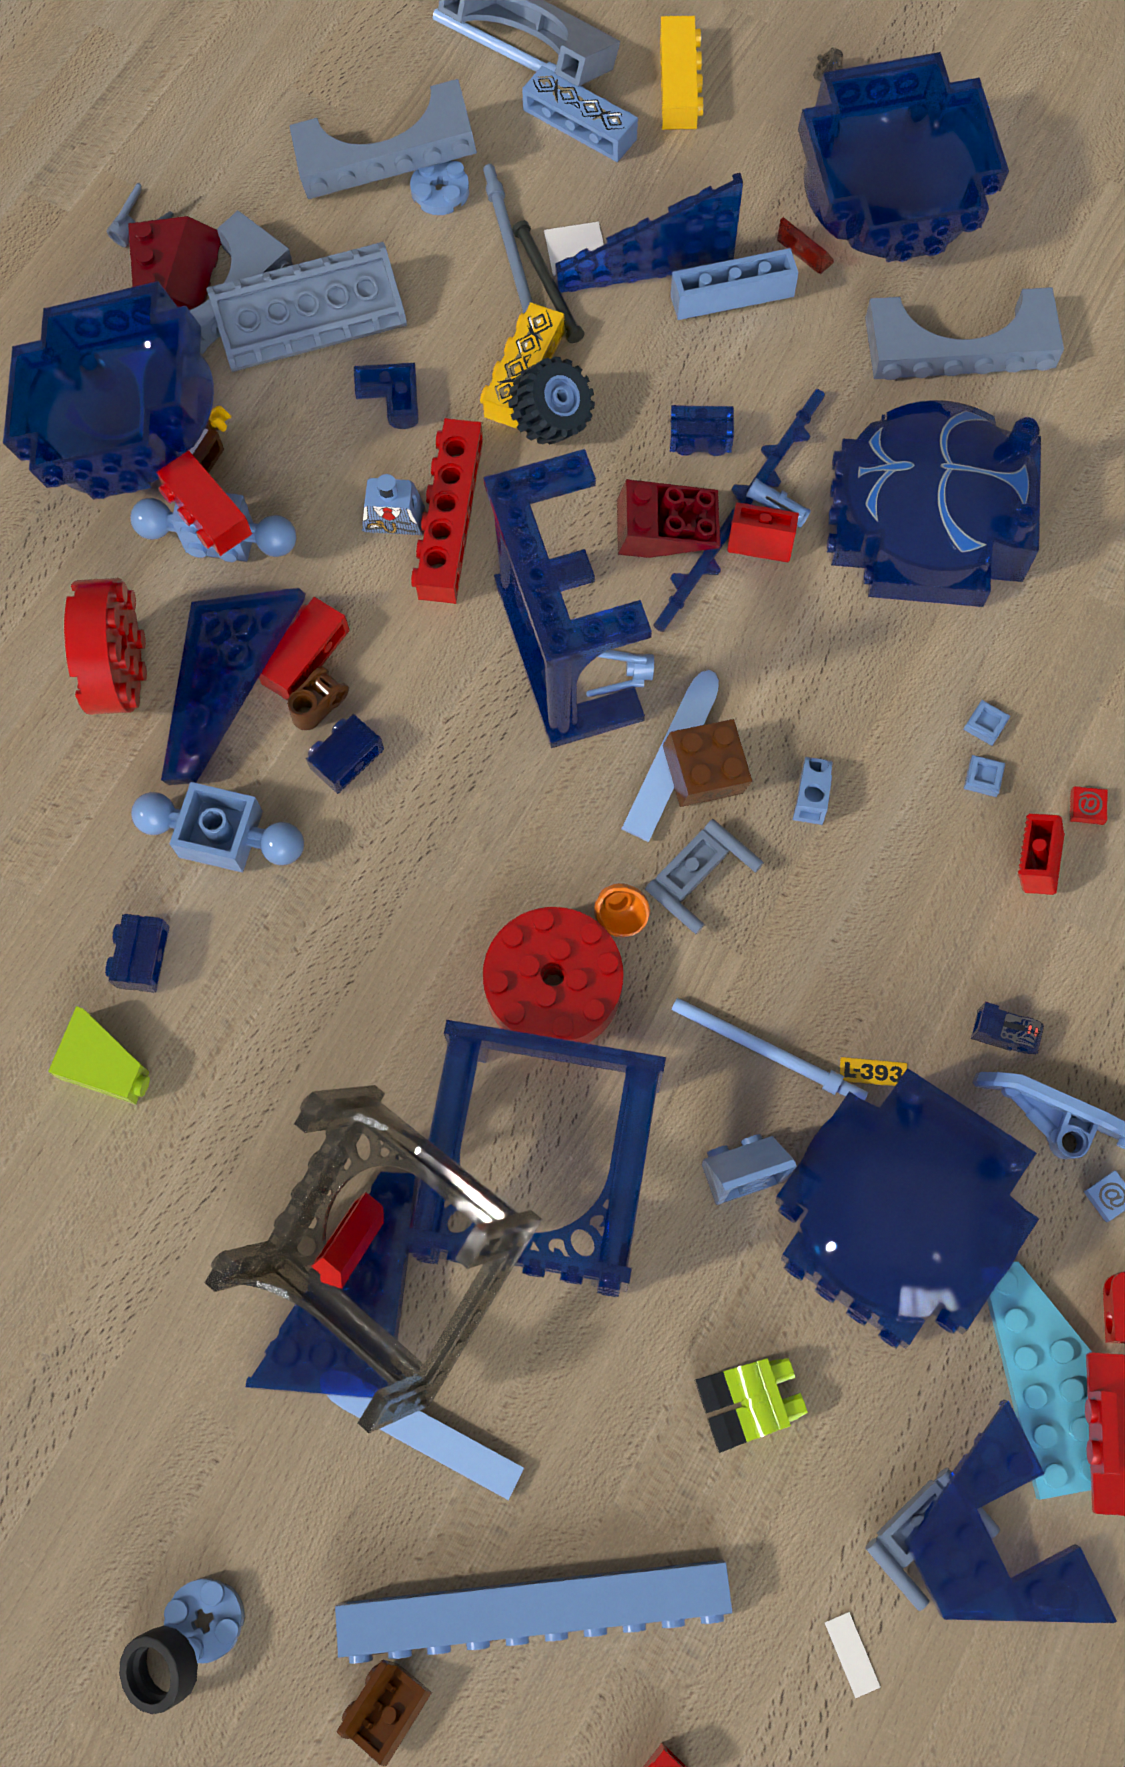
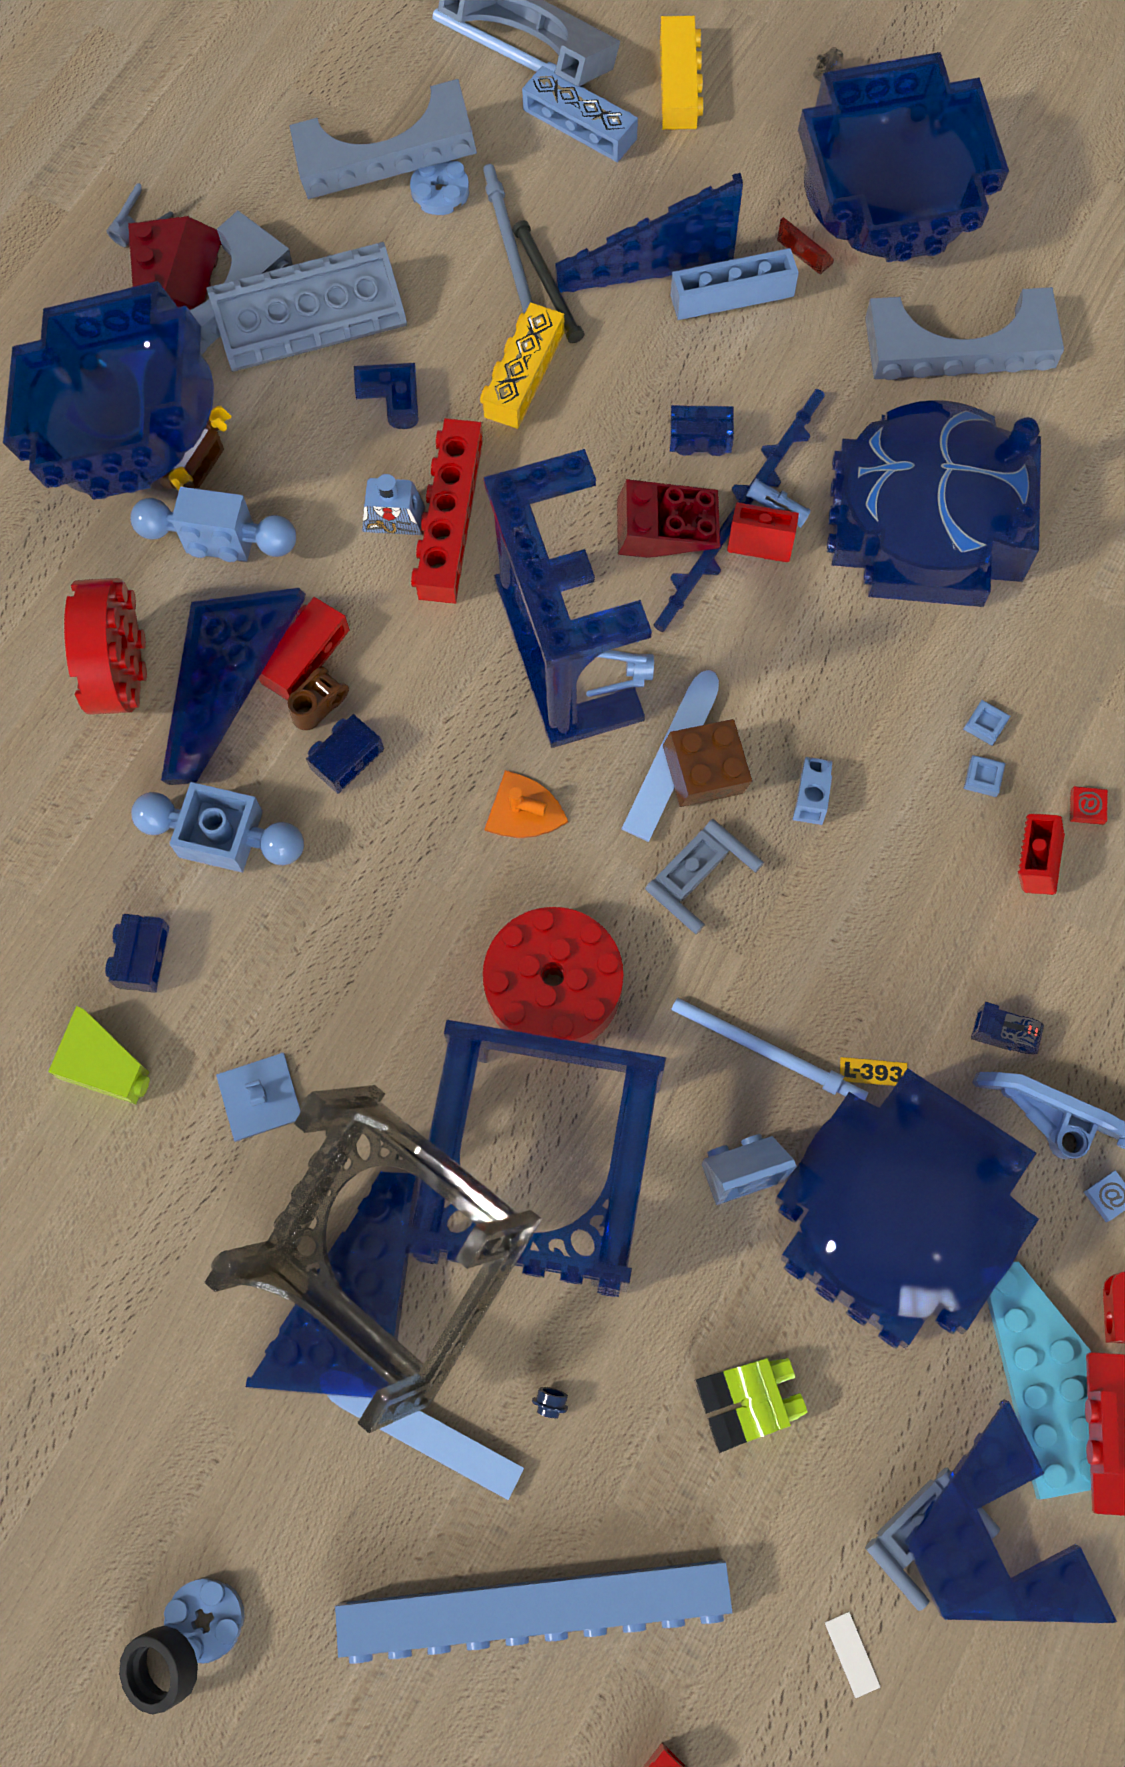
(203, 504): red brick -> none
(259, 1096): none -> medium blue piece
(349, 1241): red piece -> none
(384, 1711): reddish brown bracket -> none
(524, 809): none -> orange shield
(550, 1402): none -> dark blue plate
(551, 400): black wheel -> none
(569, 240): white sticker -> none
(622, 910): orange piece -> none

